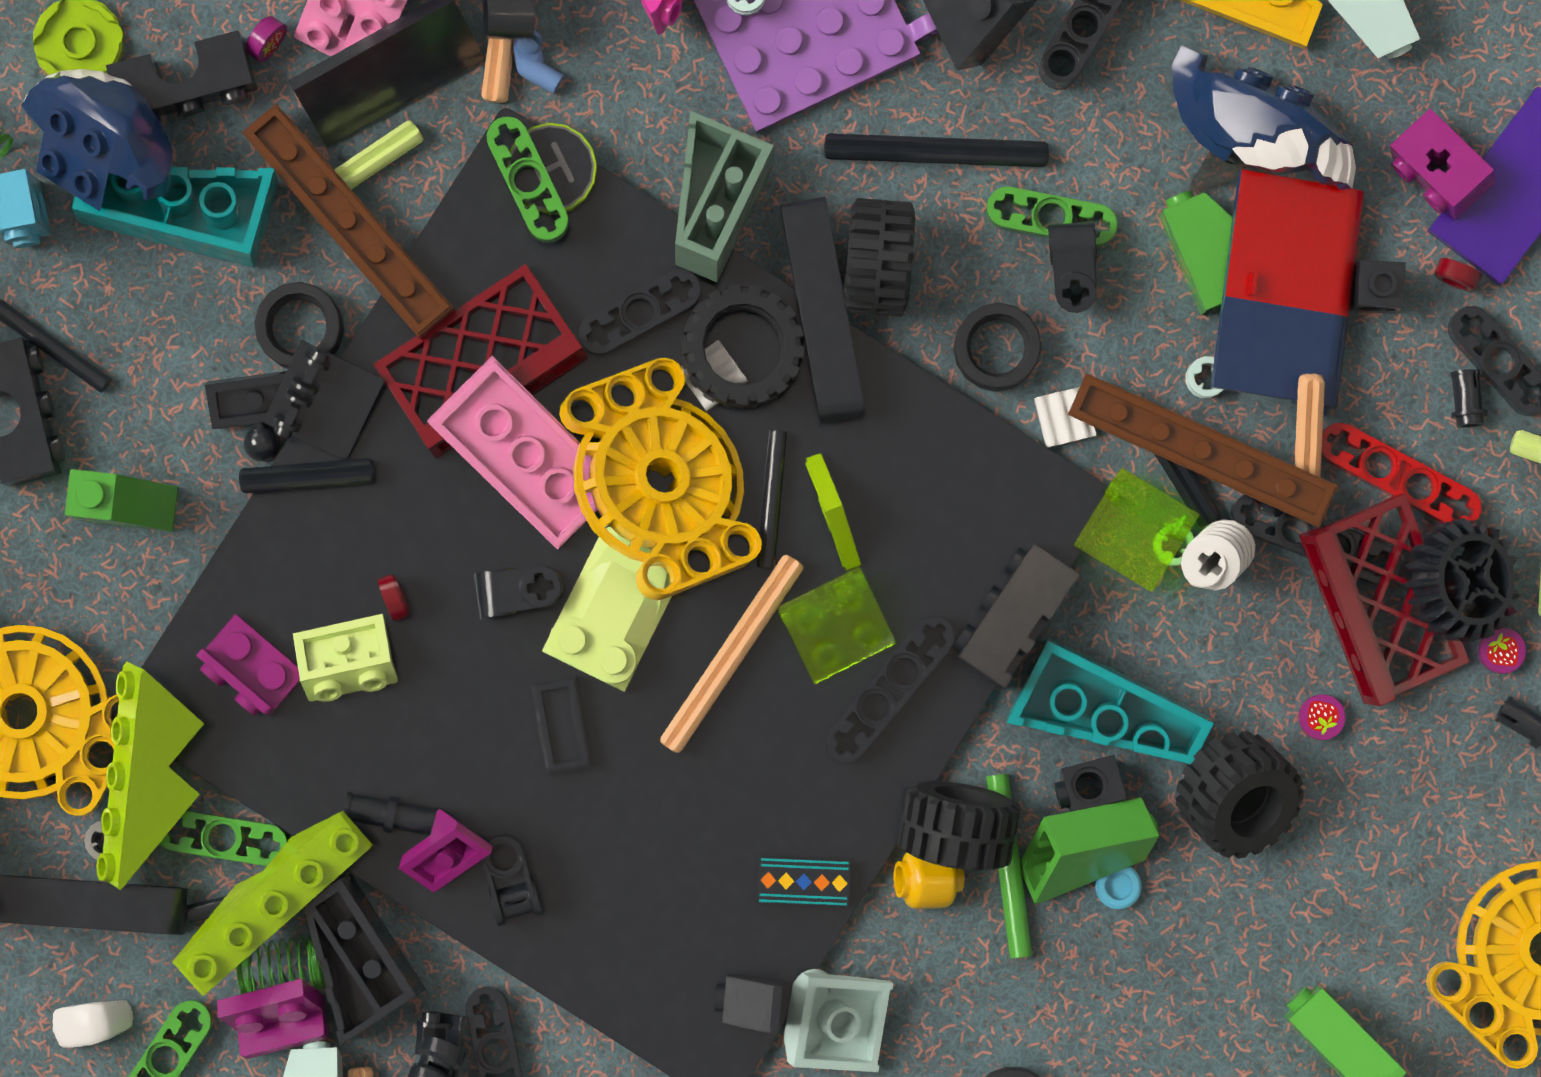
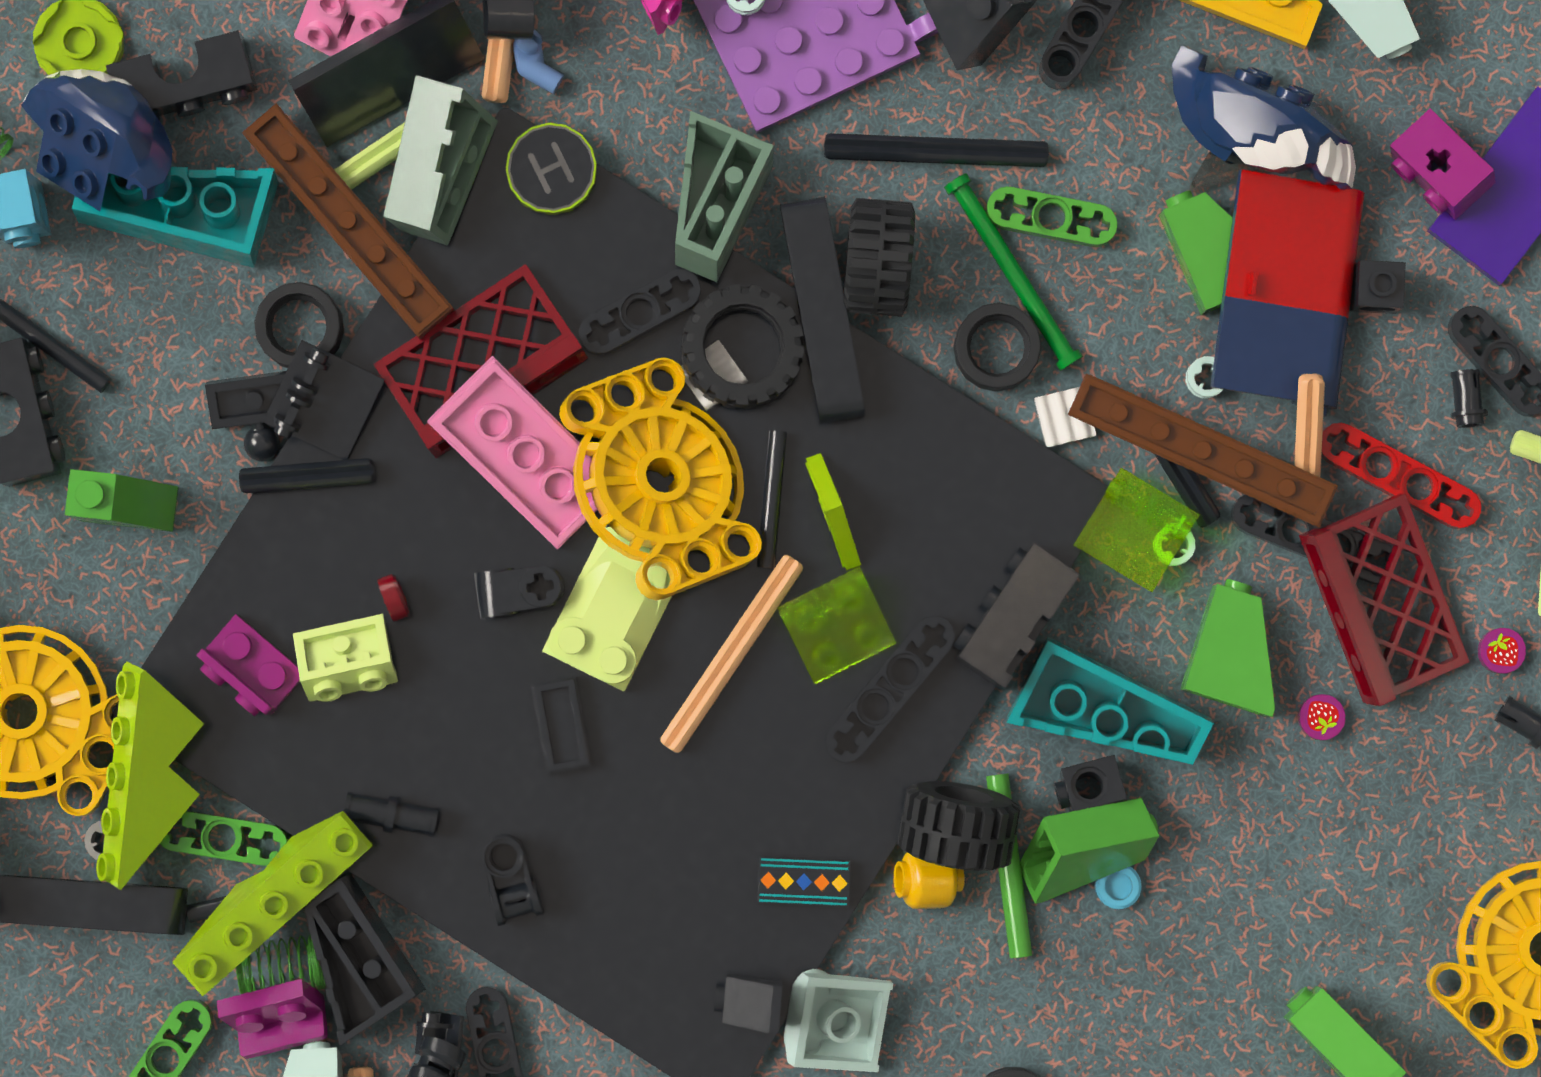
(91, 1022): white hair -> none
(265, 38): magenta tile -> none
(437, 159): none -> wedge
(444, 853): magenta slope -> none
(524, 144): bright green beam -> none
(1013, 272): none -> green bar
(1073, 258): black piece -> none
(1218, 555): white piece -> none
(1232, 652): none -> bright green slope
(1239, 794): black tyre -> none
(1457, 275): dark red tile -> none
(1479, 576): black gear -> none

